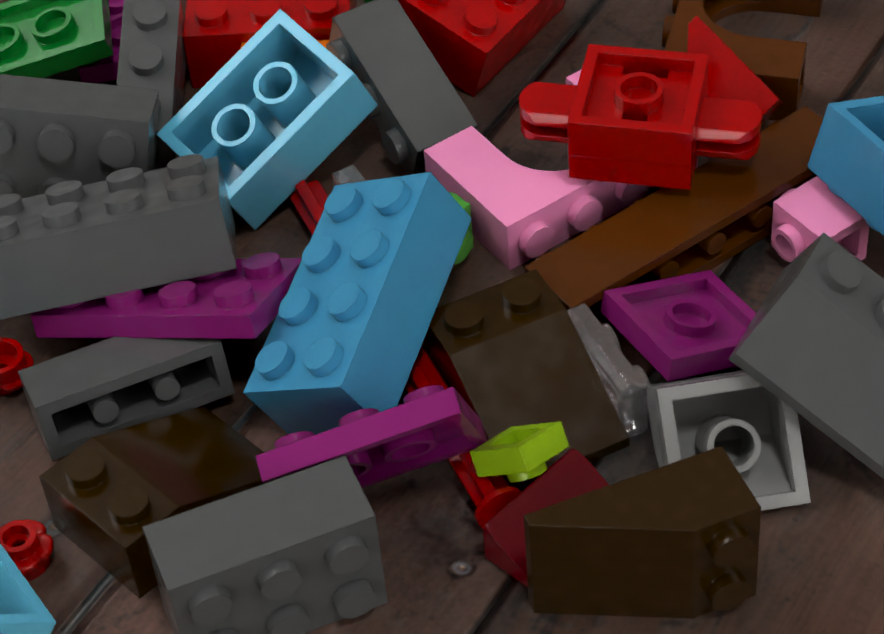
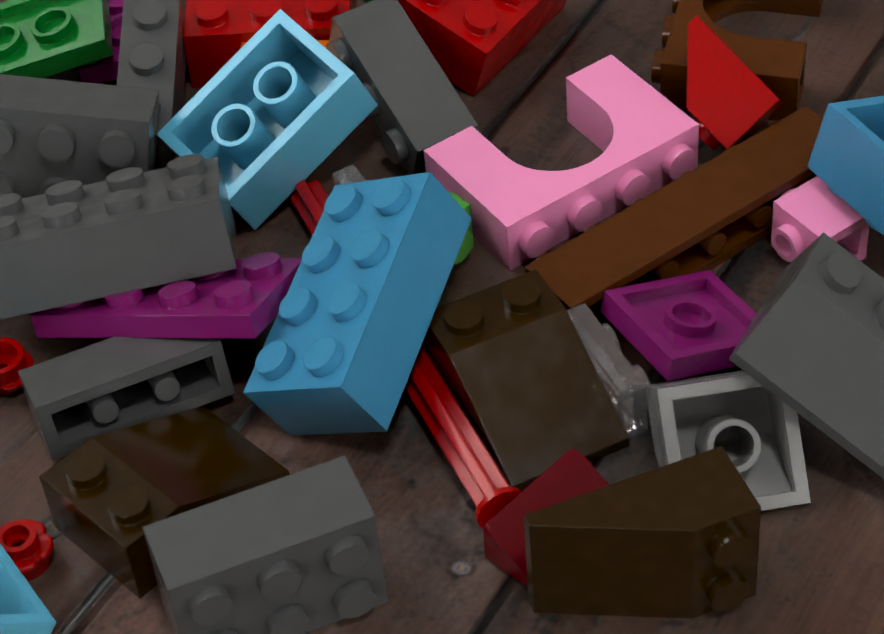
(386, 443): magenta plate -> none
(520, 451): lime plate -> none
(640, 117): red brick -> none

